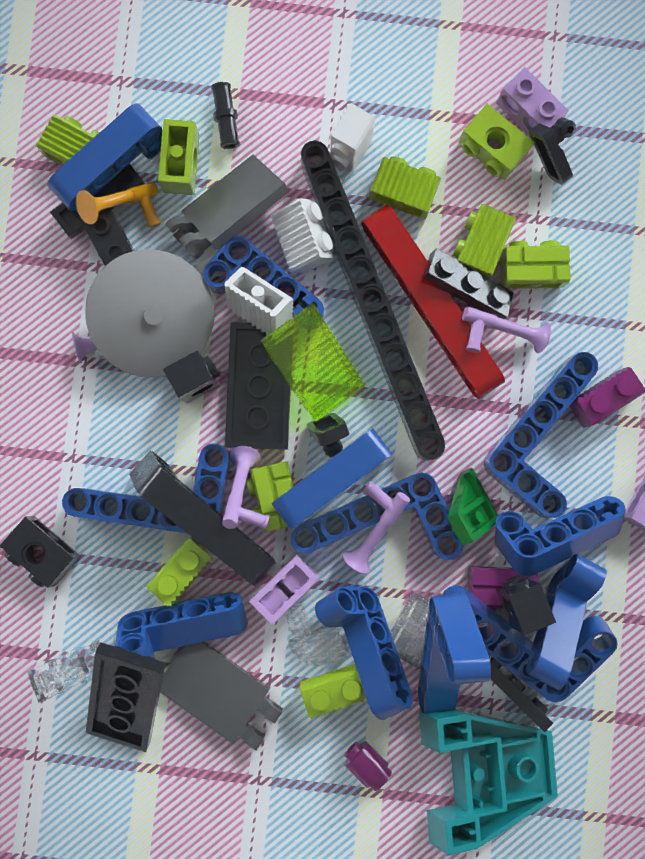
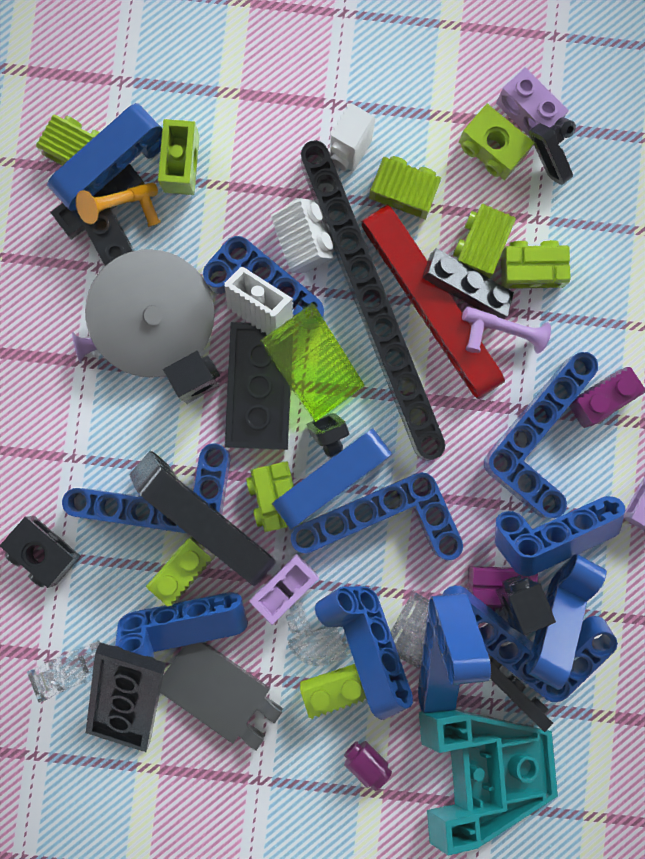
(225, 115): black pin -> none
(227, 207): dark grey tile -> none
(244, 459): lavender piece -> none
(359, 558): lavender piece -> none
(471, 509): green wing -> none

